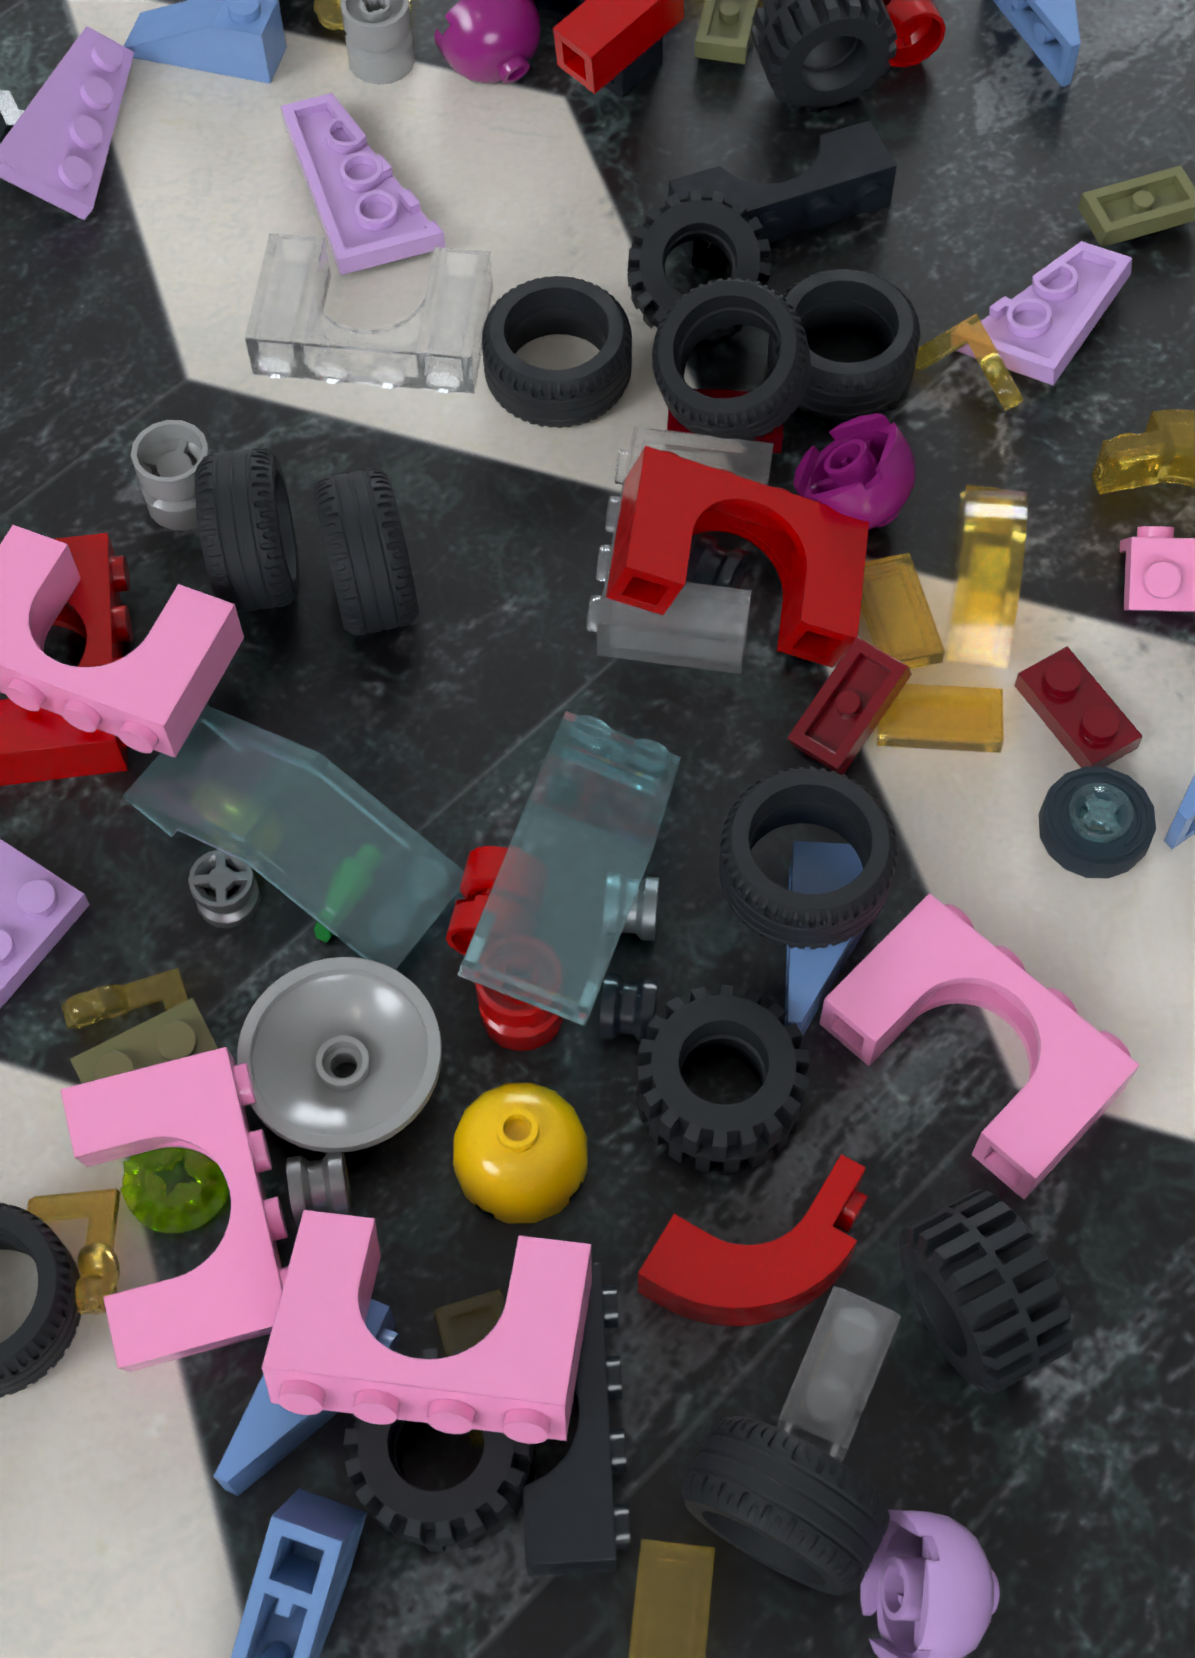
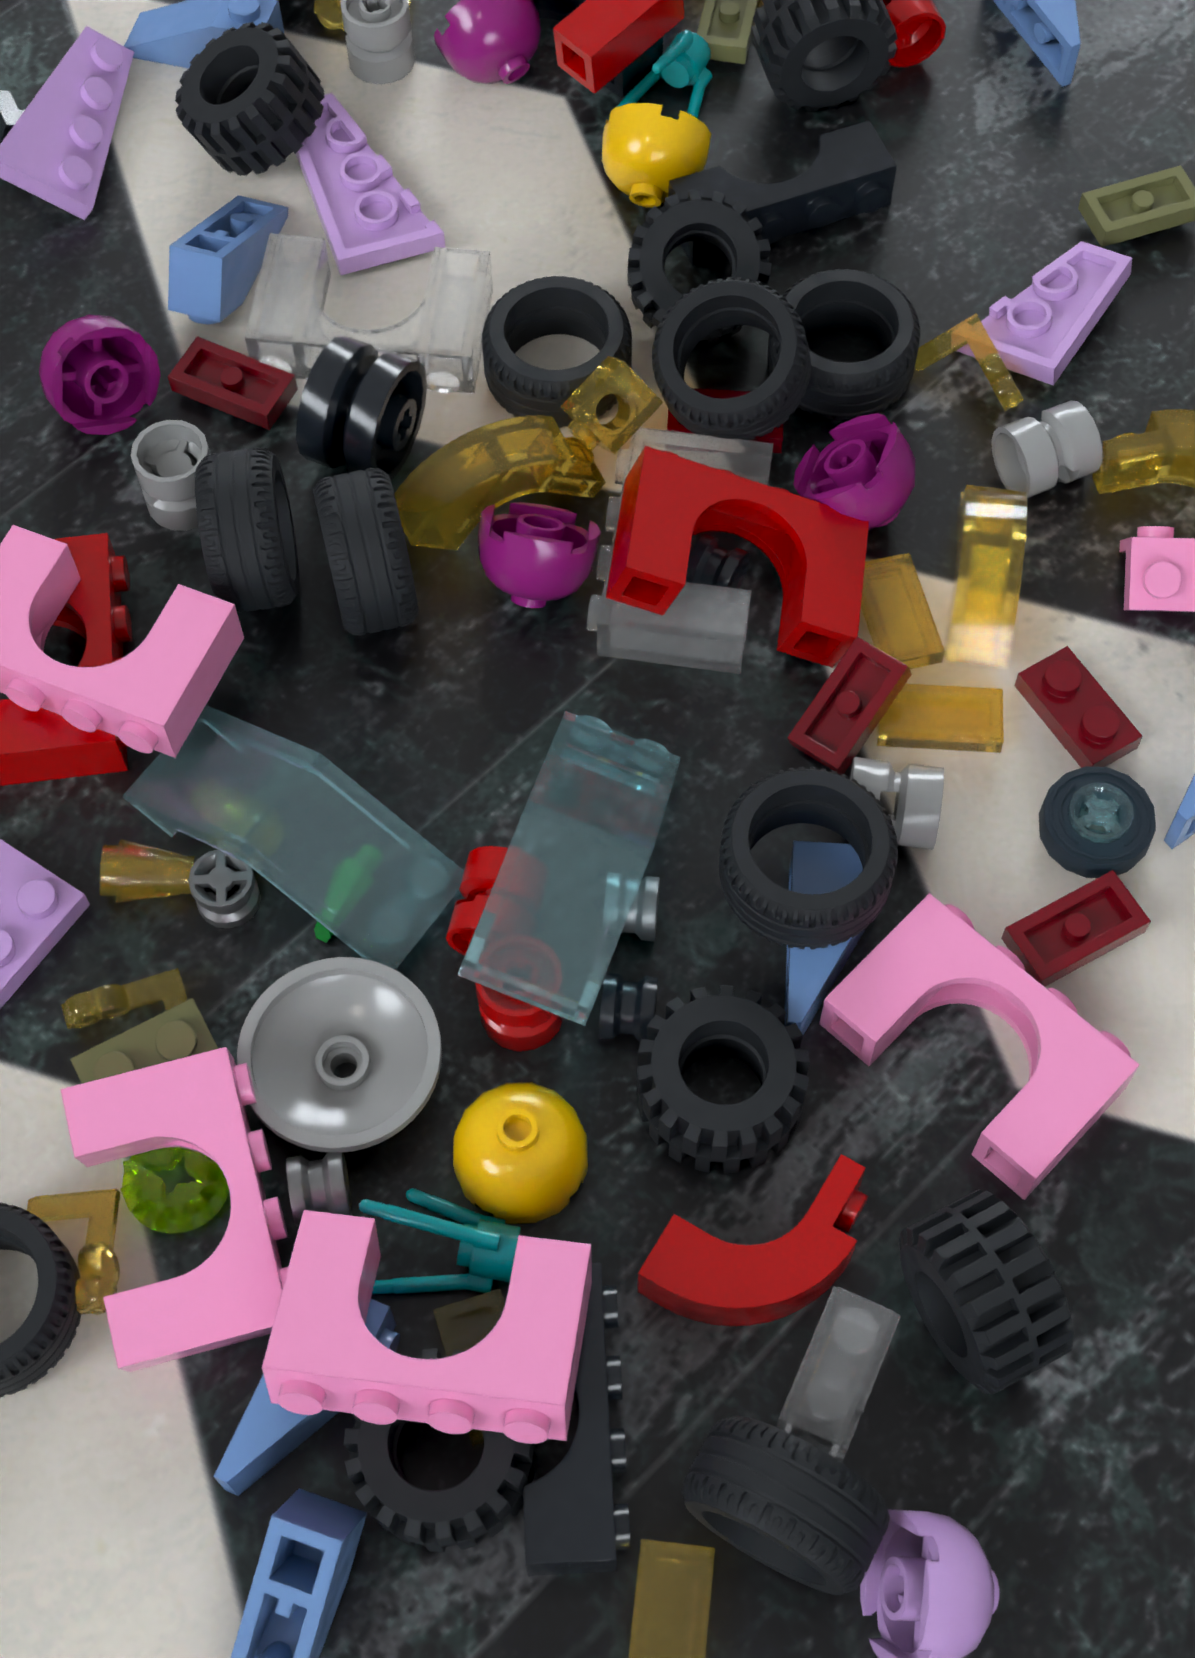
(98, 373): none -> magenta cylinder
(143, 872): none -> clear yellow cone
(221, 258): none -> medium blue slope
(233, 383): none -> dark red plate
(249, 98): none -> black tyre
(361, 407): none -> black wheel
(484, 1246): none -> teal plant
(490, 467): none -> clear yellow arch
(536, 552): none -> magenta cylinder
(634, 399): none -> clear yellow brick
(650, 149): none -> yellow cylinder
(679, 66): none -> teal plant
(916, 800): none -> light grey wheel
(1037, 454): none -> light grey wheel
(1076, 929): none -> dark red plate

